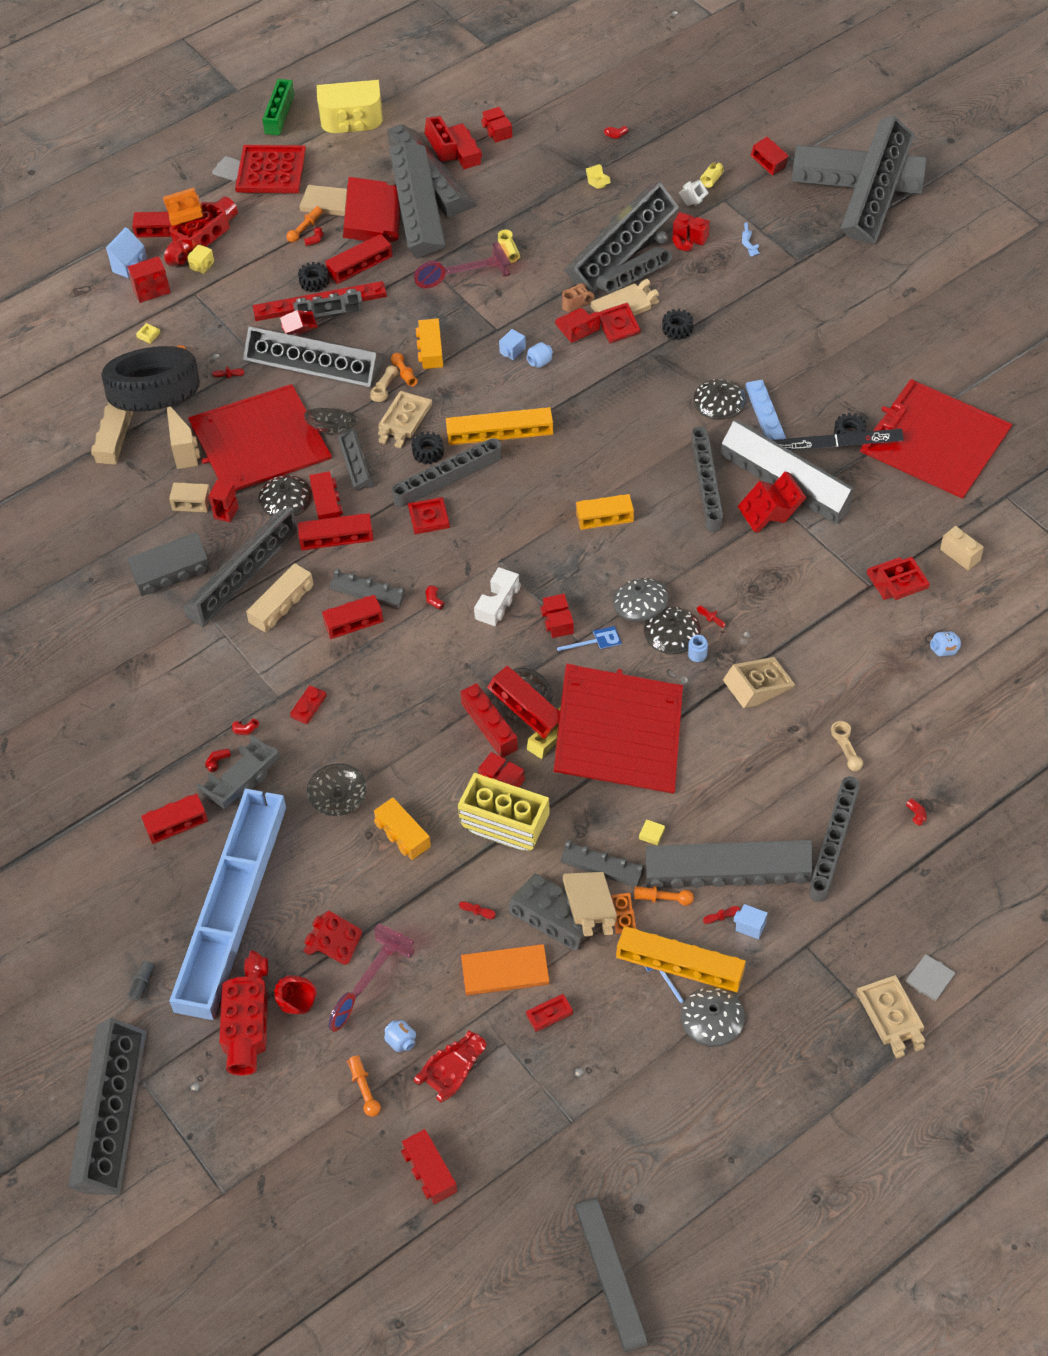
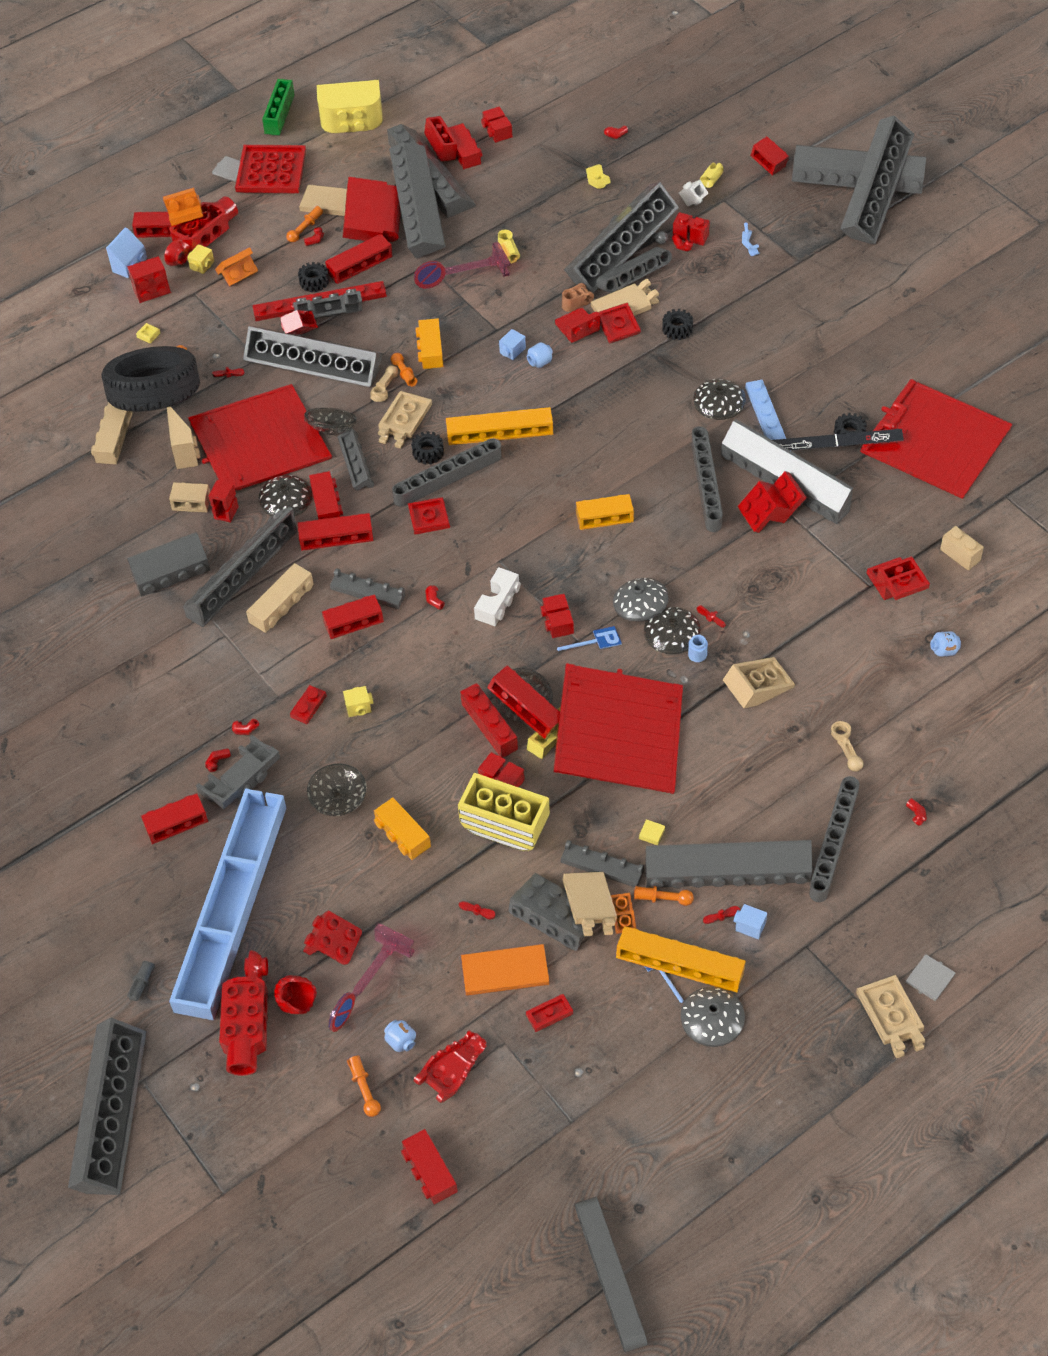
(237, 267): none -> orange bracket
(358, 701): none -> light yellow brick

